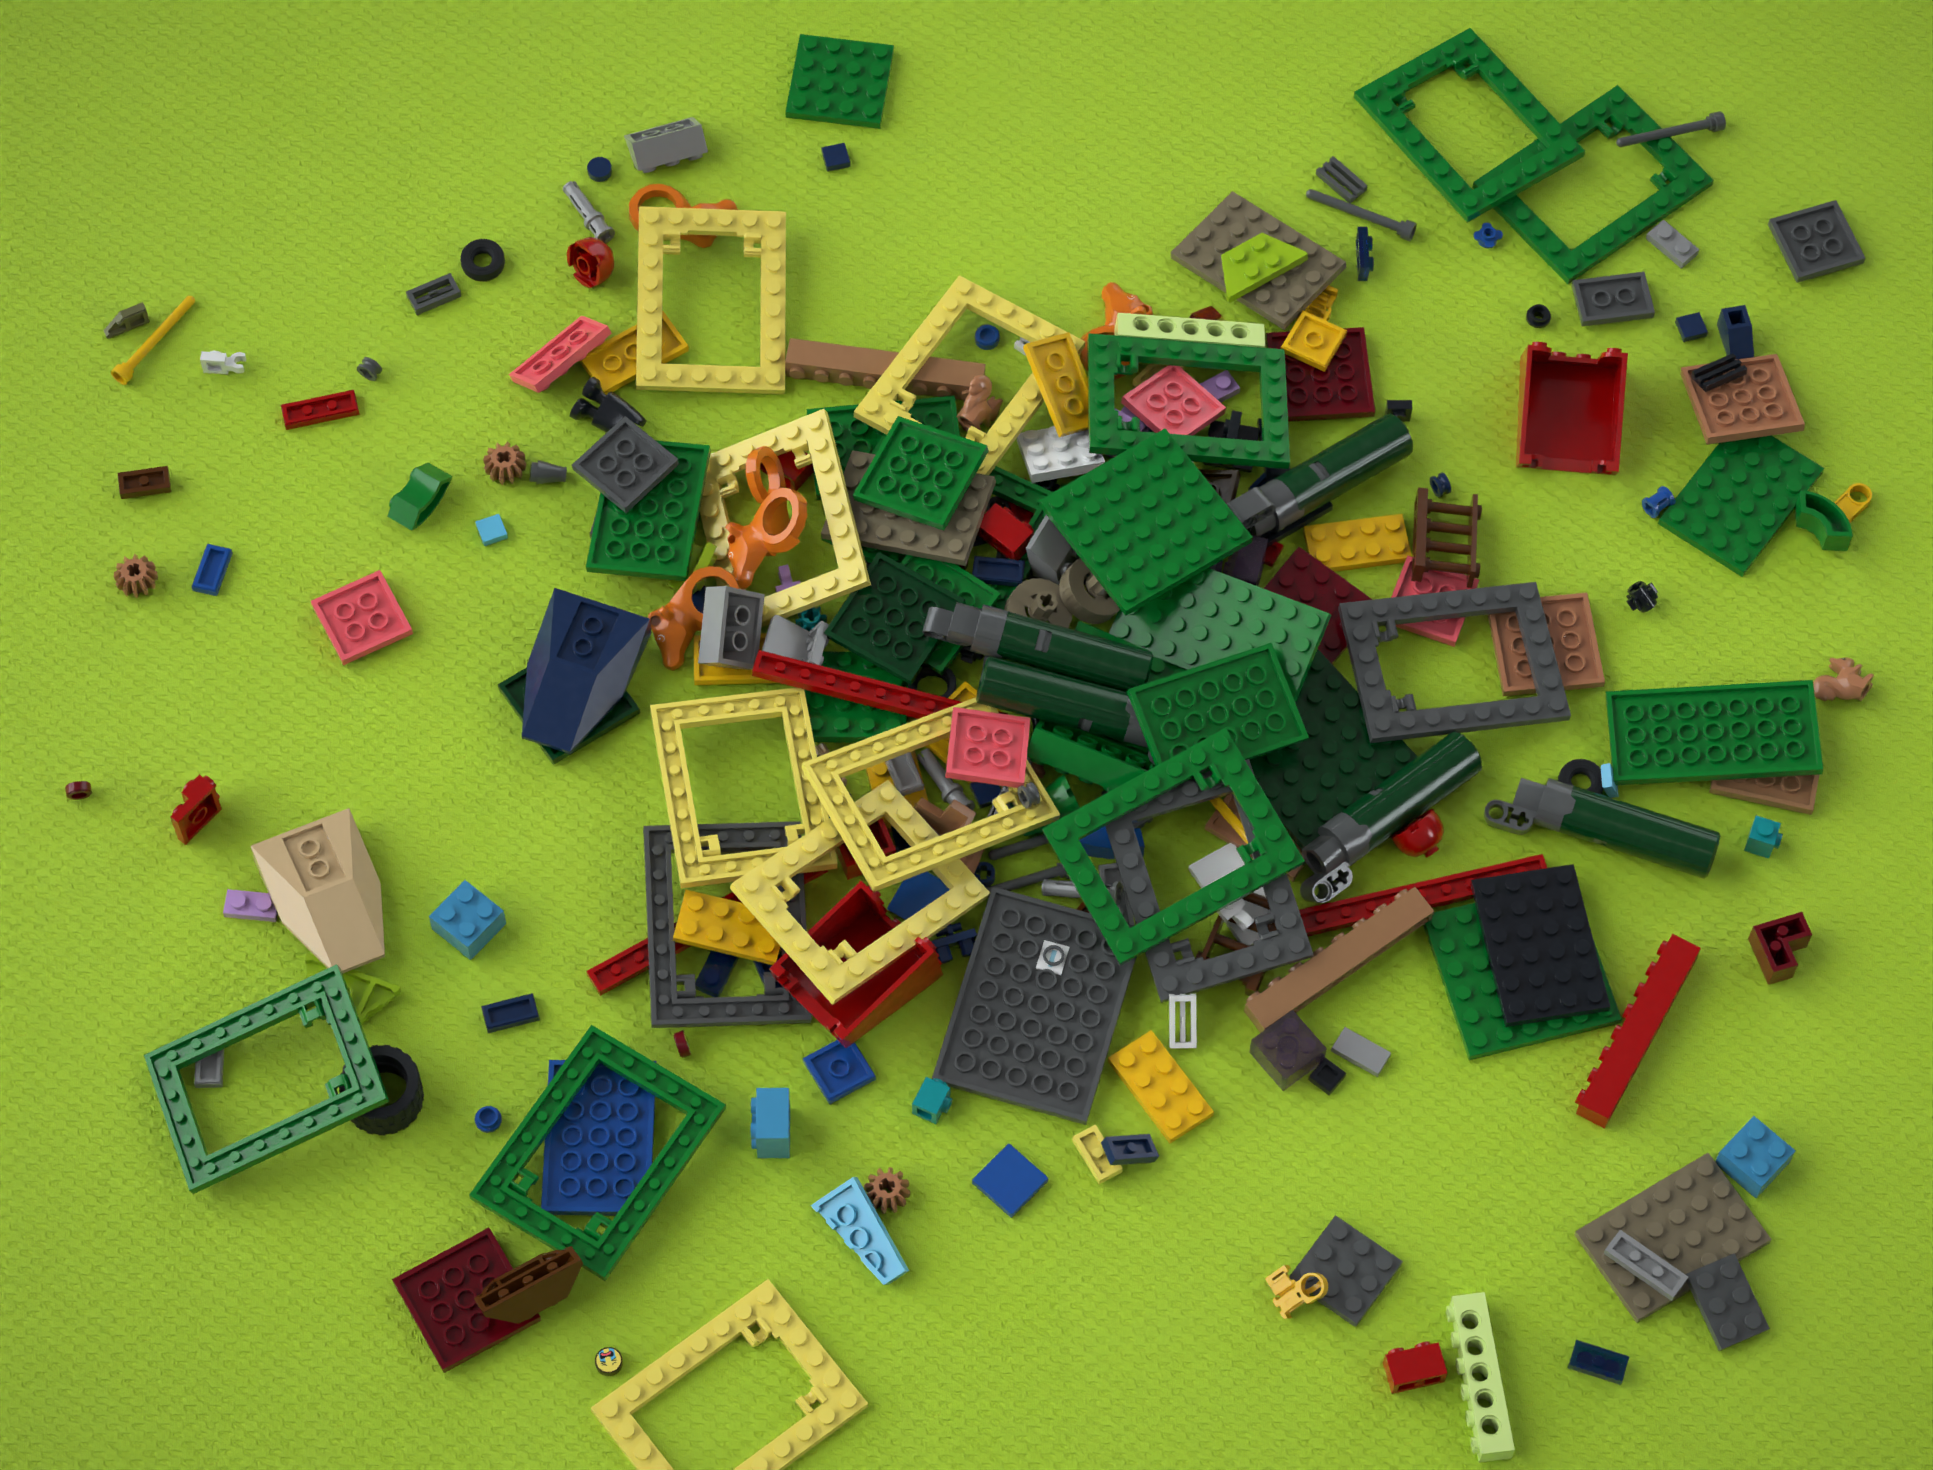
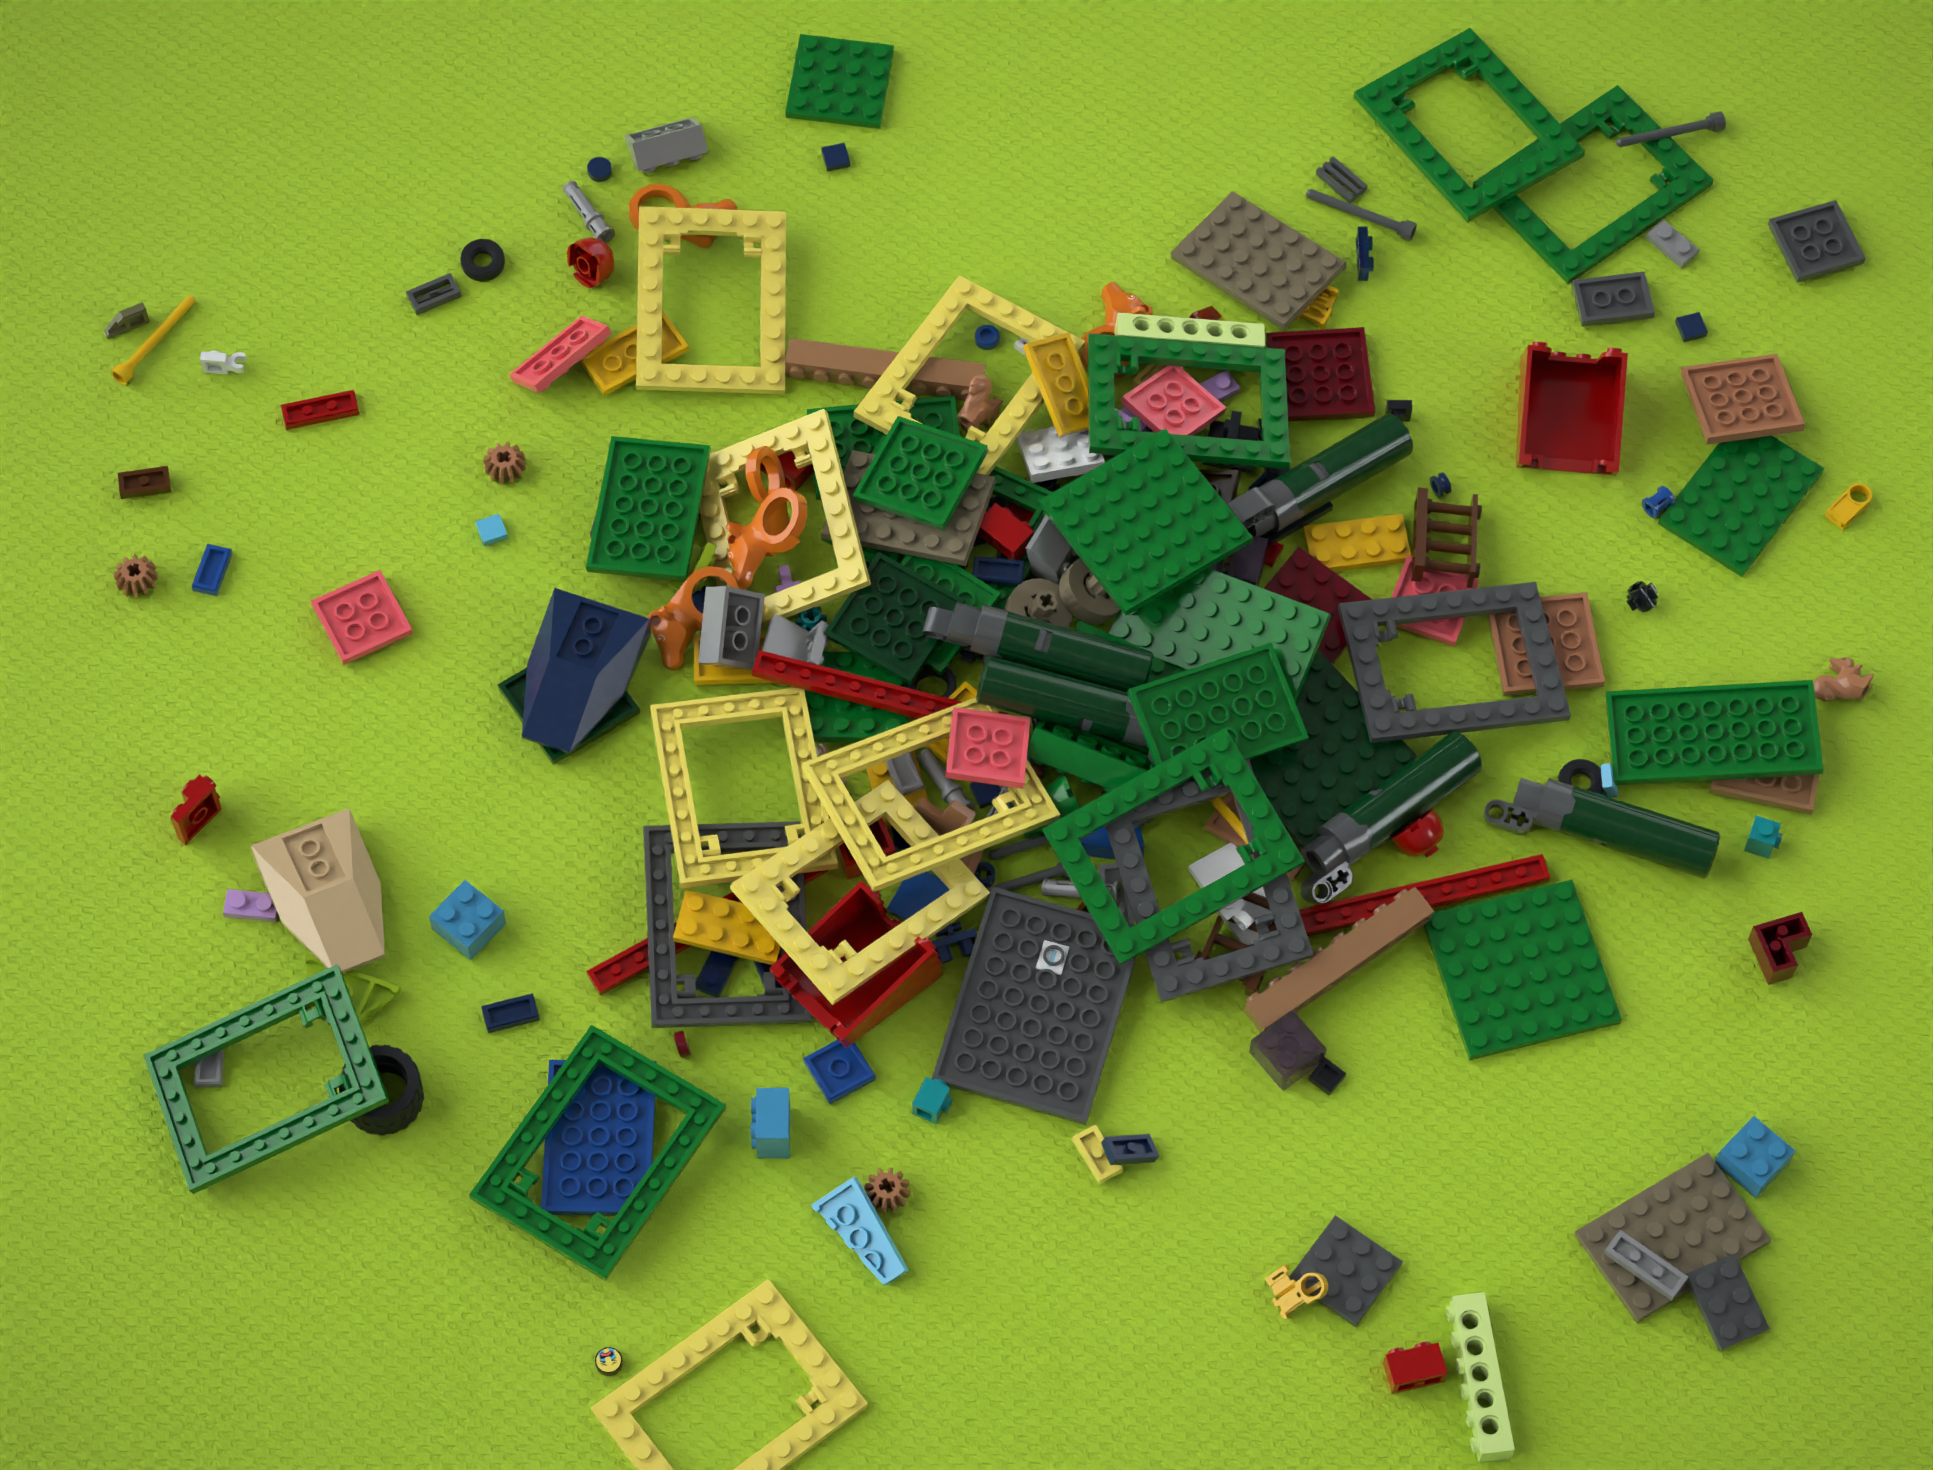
(78, 790): tile -> none
(369, 369): dark grey bush -> none
(419, 496): green brick -> none
(443, 1302): dark red plate -> none
(488, 1119): blue plate -> none
(531, 1286): reddish brown wedge -> none
(544, 472): dark grey cone -> none
(610, 411): black piece -> none
(625, 464): dark grey plate -> none
(1010, 1180): blue tile -> none
(1028, 795): dark grey bush -> none
(1160, 1086): yellow plate -> none
(1193, 1031): white tile -> none
(1257, 263): lime wing -> none
(1313, 341): yellow tile -> none
(1361, 1052): light grey tile -> none
(1487, 241): blue plate -> none
(1539, 945): black plate -> none
(1541, 311): black plate -> none
(1598, 1362): plate -> none
(1637, 1031): red brick -> none
(1716, 370): black tile -> none
(1736, 332): dark blue slope -> none
(1823, 520): green brick -> none

